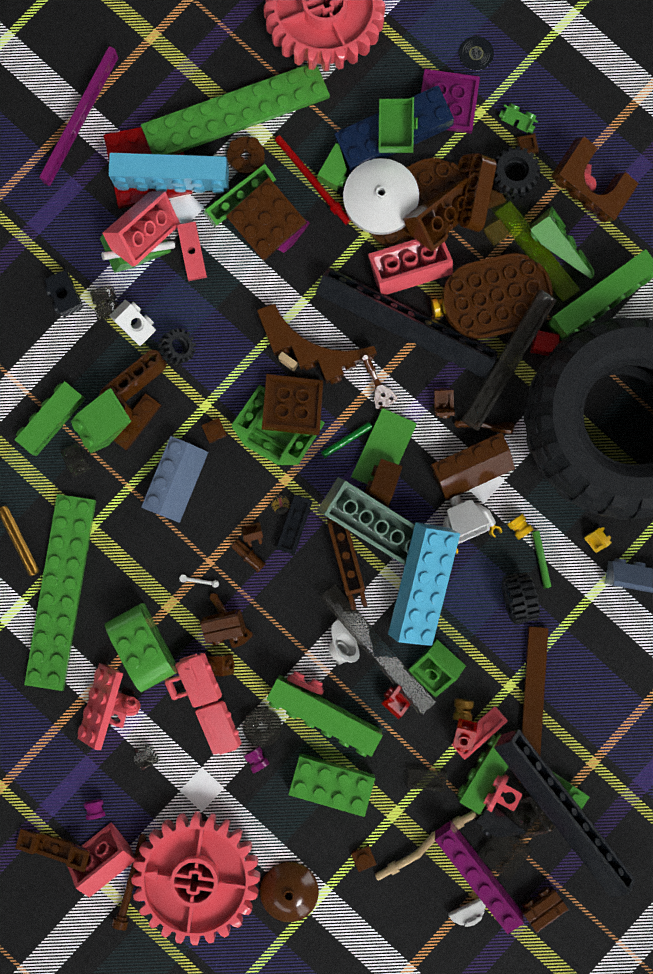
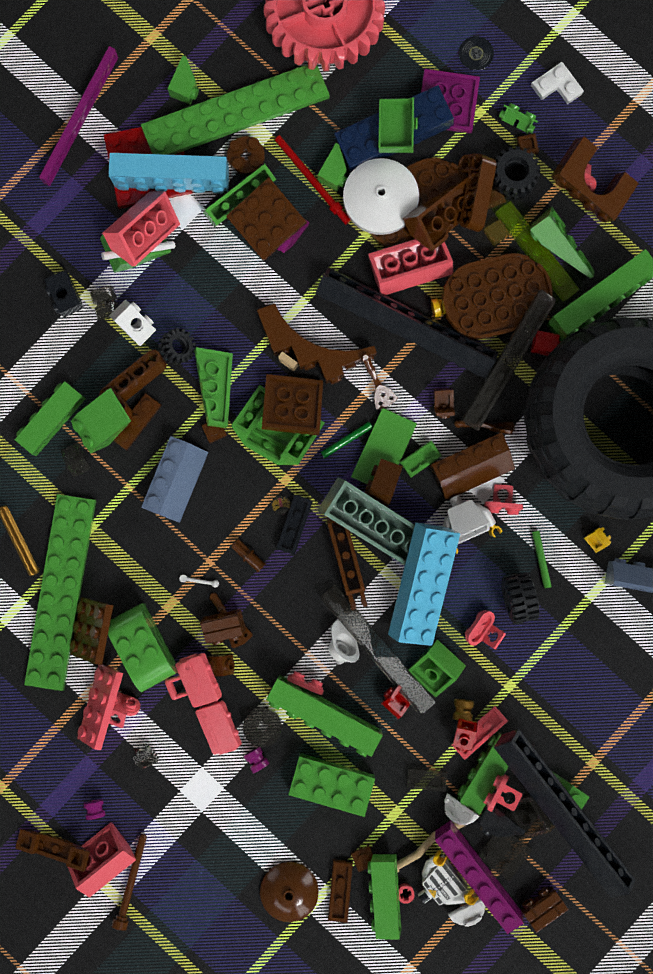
(91, 630): none -> reddish brown plate
(169, 884): coral gear -> none
(183, 84): none -> bright green slope
(190, 241): coral tile -> none
(215, 382): none -> bright green wing
(252, 532): reddish brown tile -> none
(340, 891): none -> reddish brown tile
(385, 896): none -> bright green brick
(410, 896): none -> coral bush
(420, 459): none -> bright green plate
(444, 883): none -> torso
(458, 812): none -> white plate
(481, 629): none -> coral bracket
(496, 505): none -> coral bracket
(520, 526): yellow wheel -> none
(534, 686): reddish brown tile -> none
(558, 79): none -> white plate

